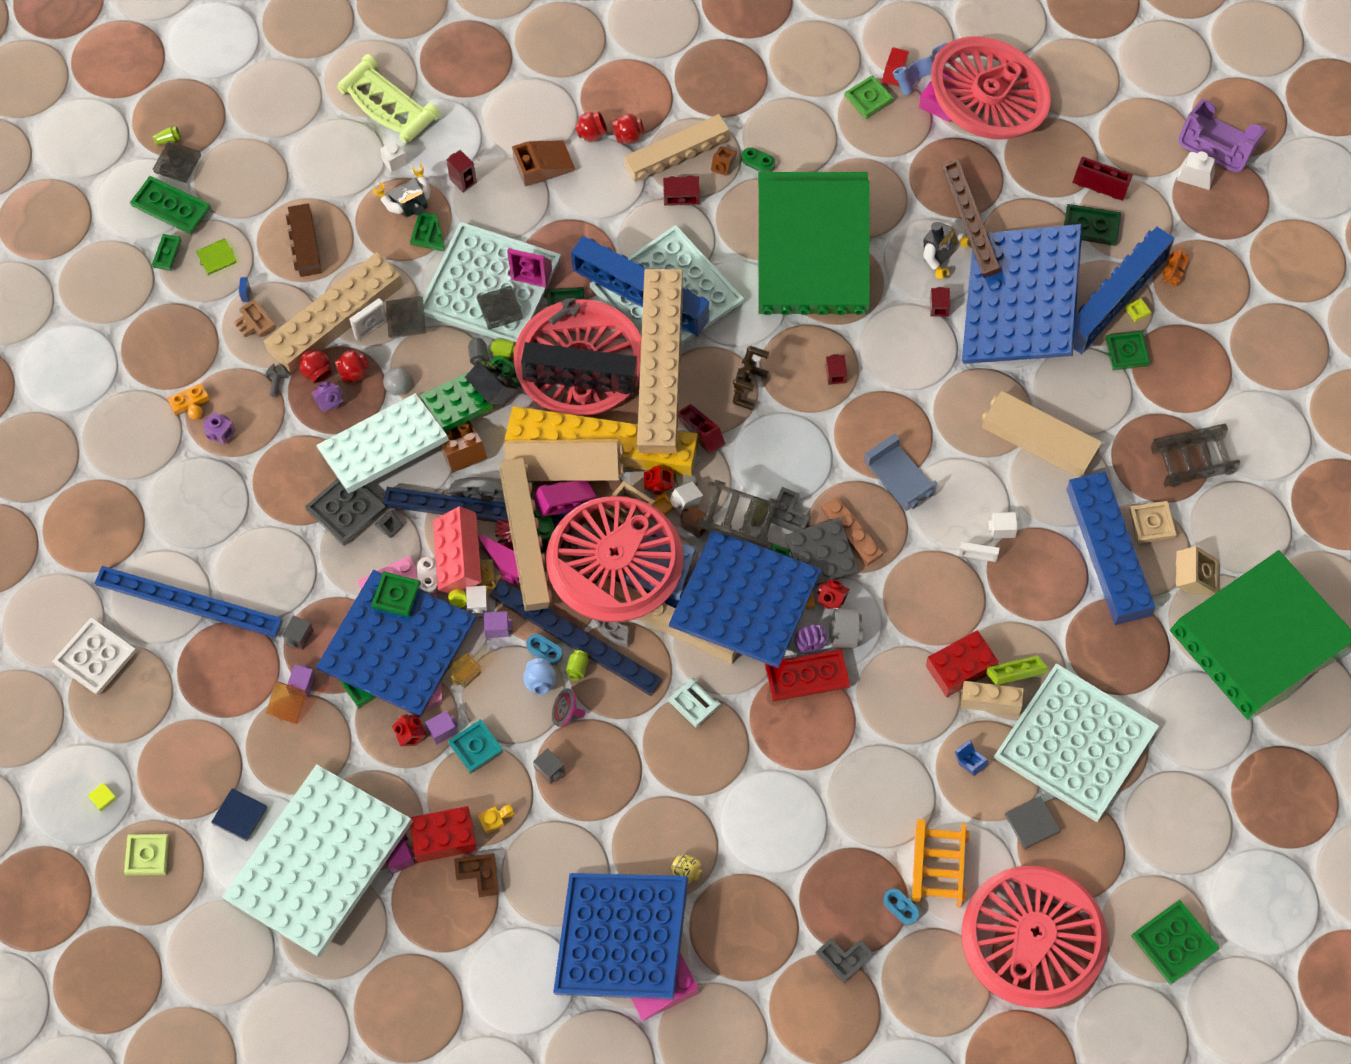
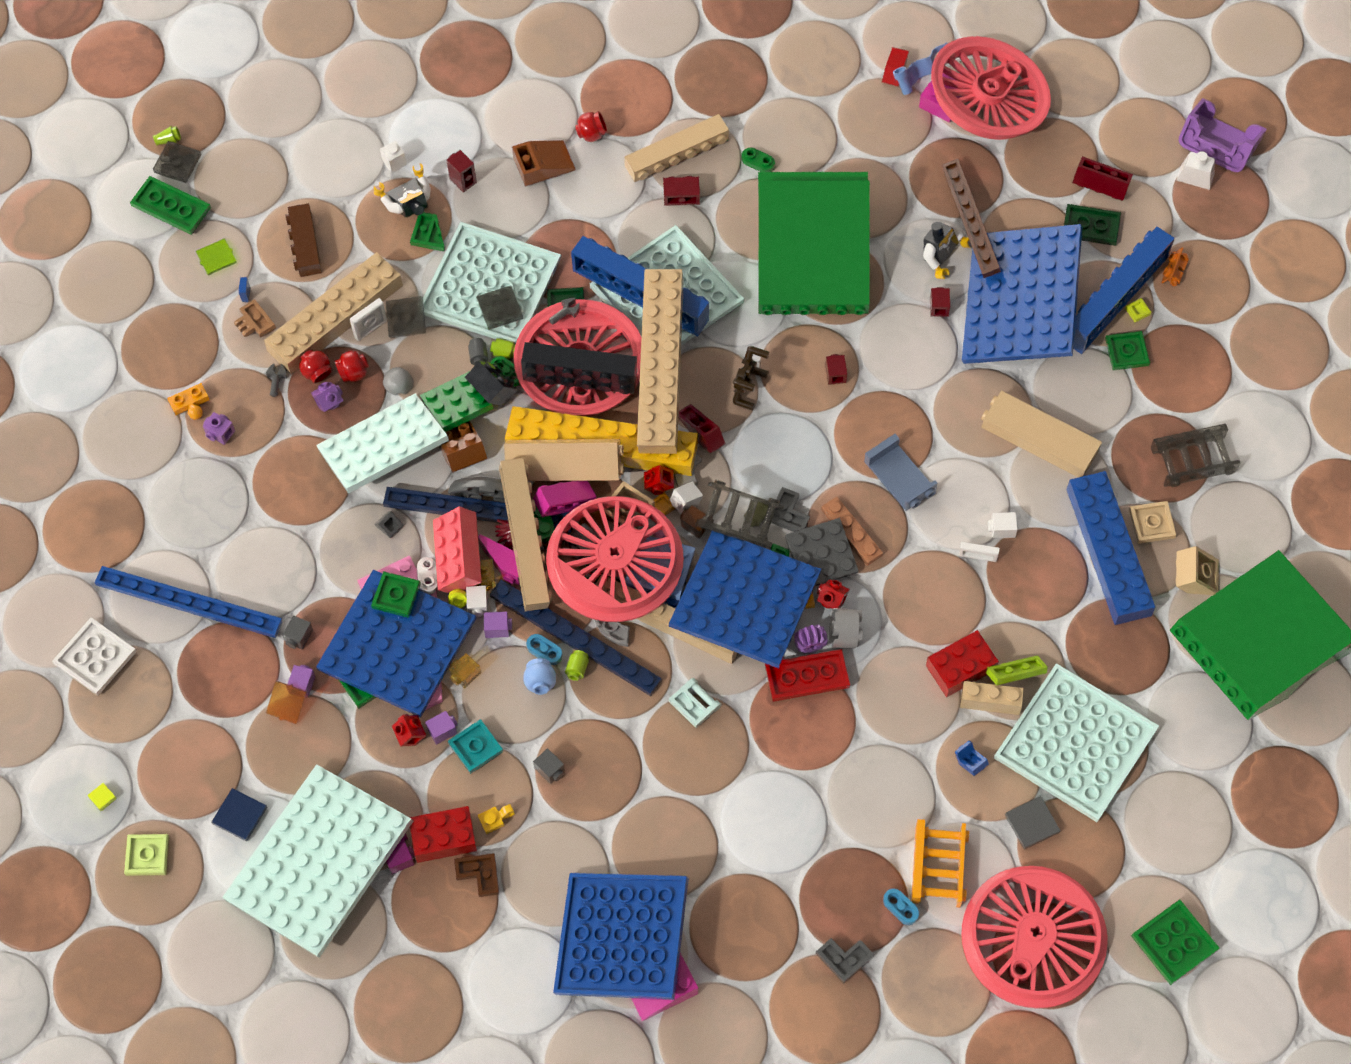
(166, 252): green plate -> none
(345, 513): dark grey plate -> none
(365, 74): yellowish green piece -> none
(529, 267): dark pink slope -> none
(565, 707): shield -> none
(628, 129): red piece -> none
(687, 866): light yellow head -> none
(722, 160): dark orange bracket -> none
(869, 97): bright green tile -> none

